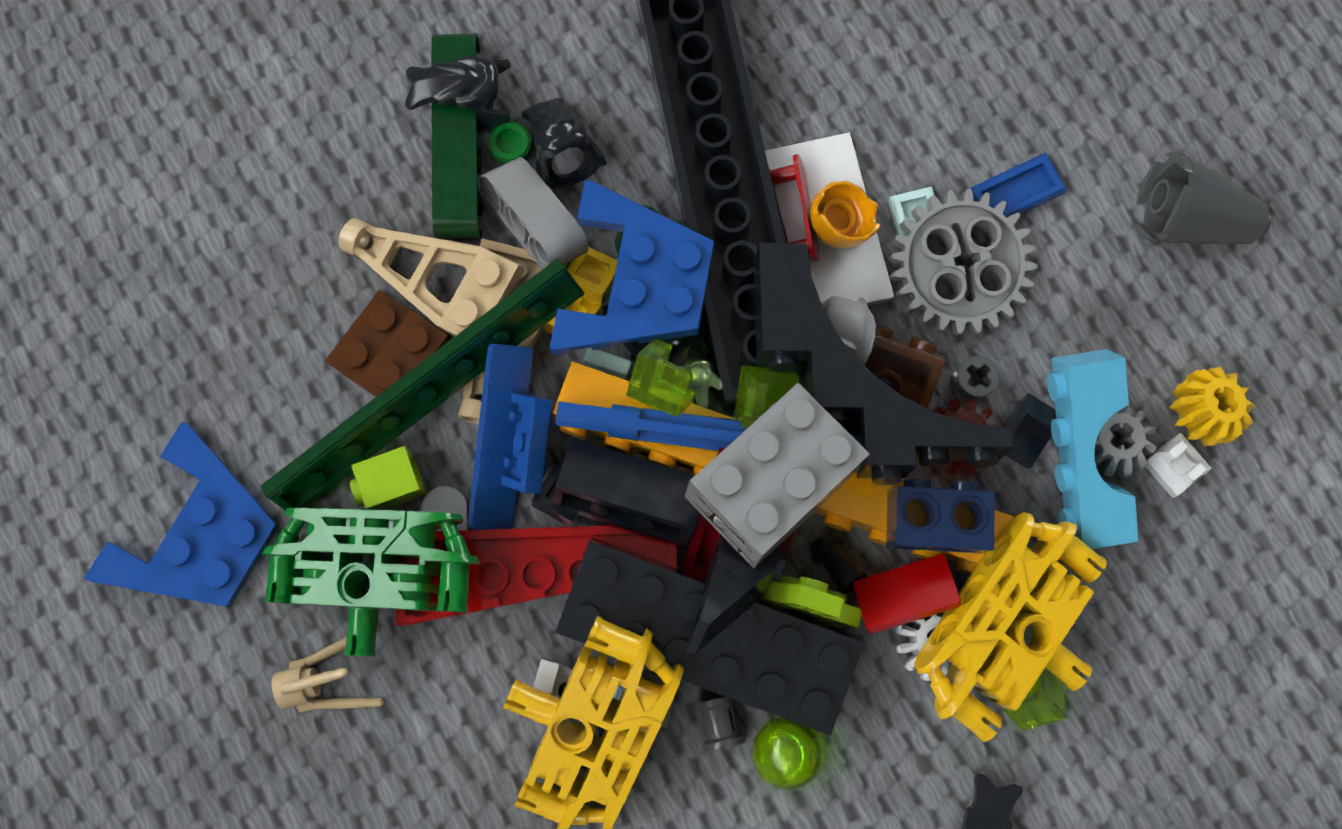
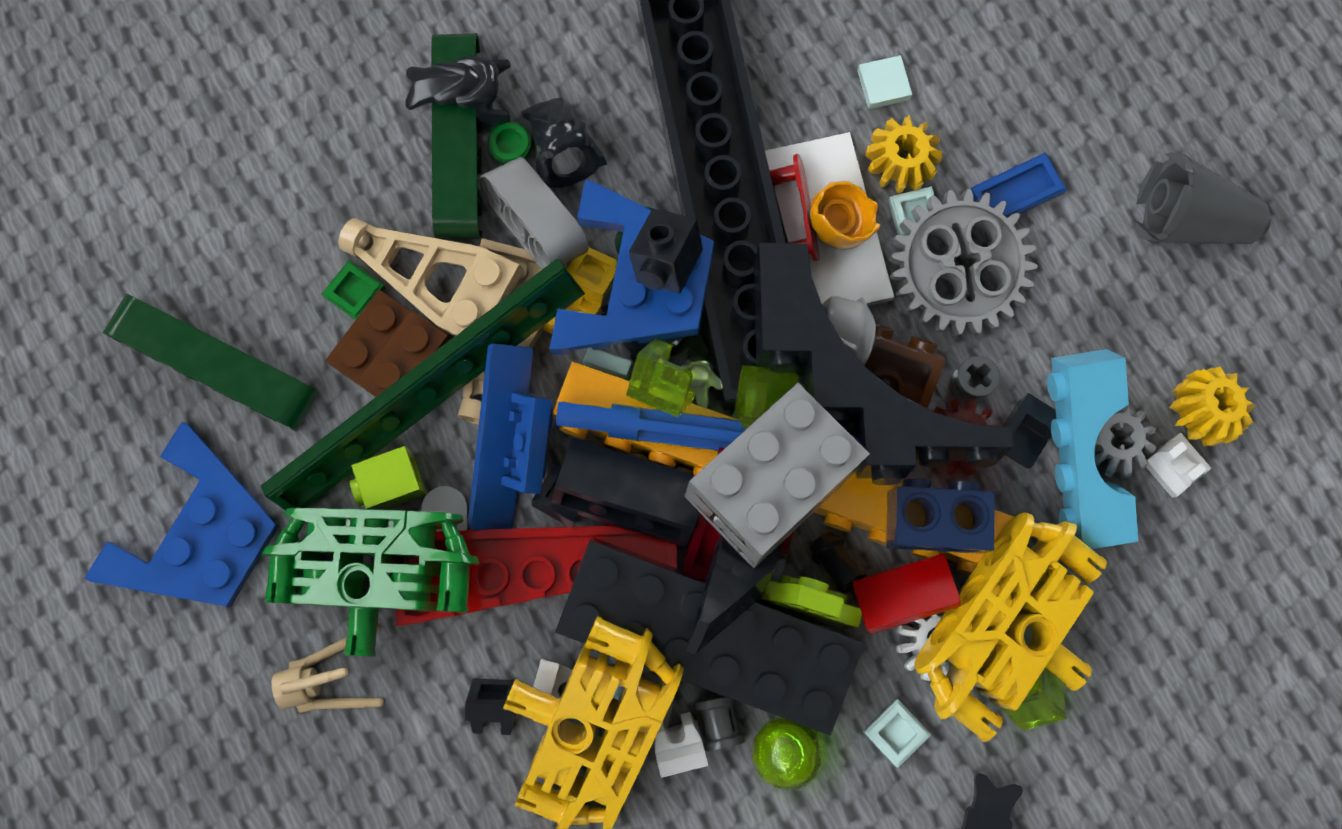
(211, 362): none -> dark green beam
(352, 289): none -> green tile
(486, 704): none -> black tile
(666, 250): none -> black brick
(679, 747): none -> white tile
(884, 82): none -> light aqua tile
(897, 733): none -> light aqua tile
(915, 167): none -> yellow gear

